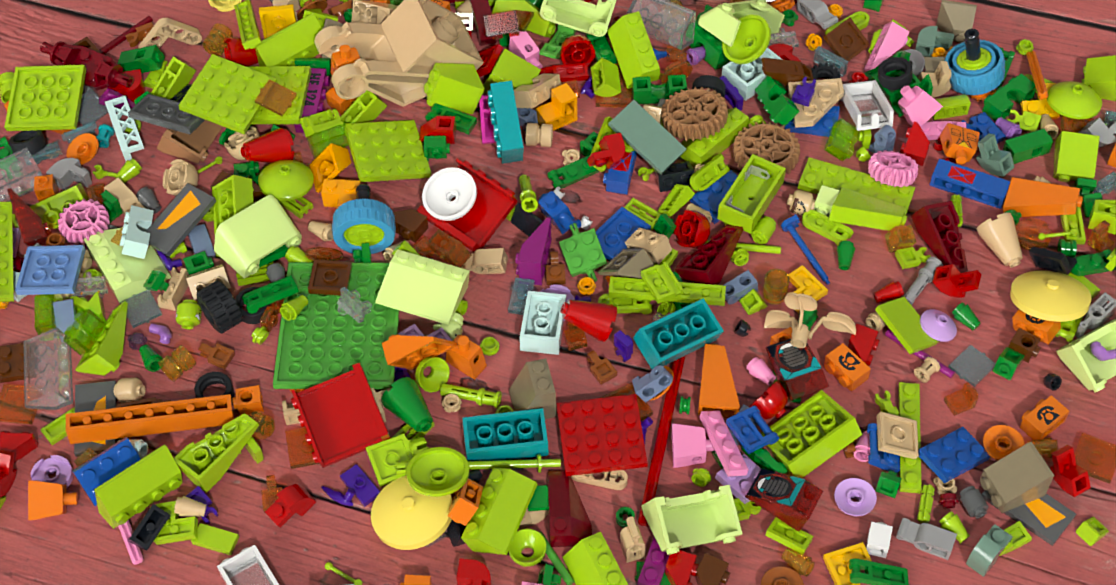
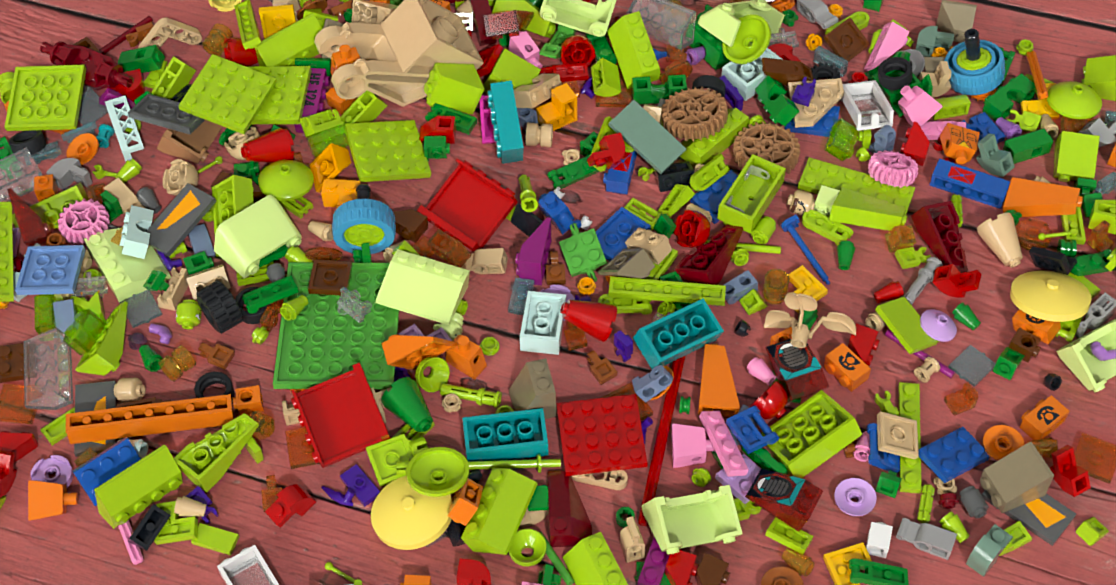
(275, 98): clear orange piece -> none
(443, 187): white dish -> none
(661, 282): lime plate -> none

